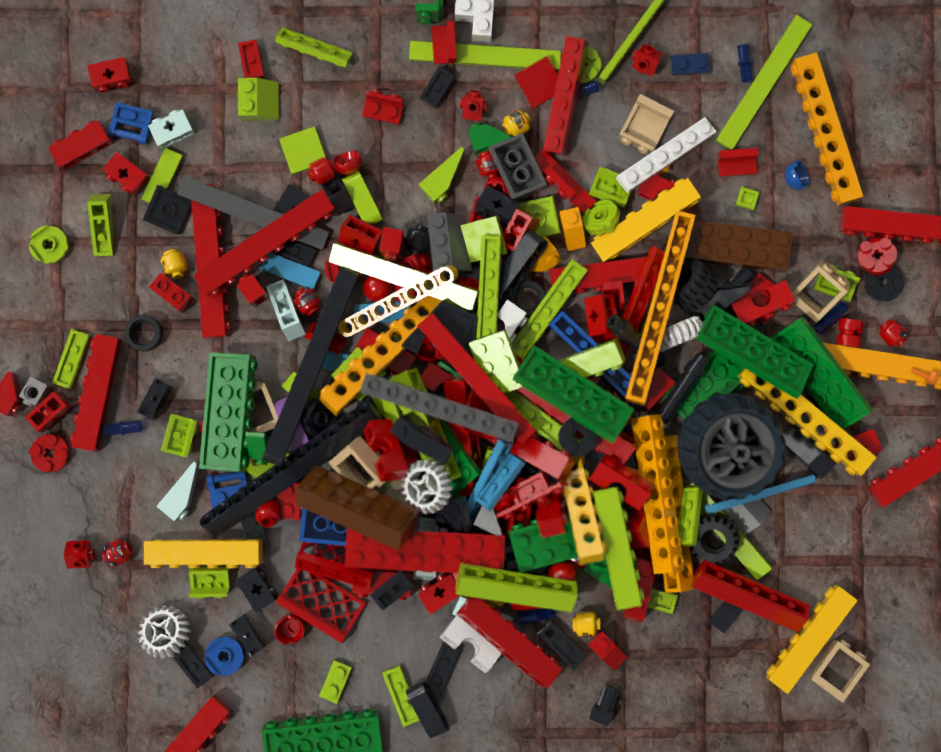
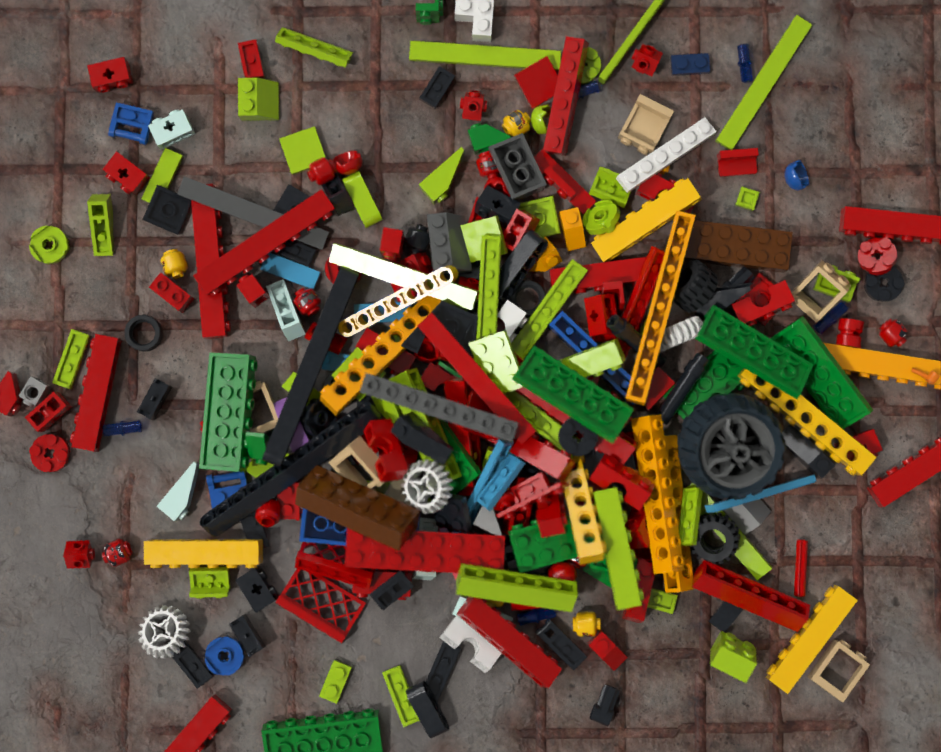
(80, 145): red brick -> none
(179, 435): lime bracket -> none
(289, 629): red hair -> none
(360, 235): red brick -> none
(376, 289): red hair -> none
(383, 107): red bracket -> none
(435, 602): red brick -> none
(444, 43): red panel -> none
(540, 118): none -> lime hair
(733, 656): none -> lime brick
(800, 568): none -> red axle
(812, 65): light orange brick -> none

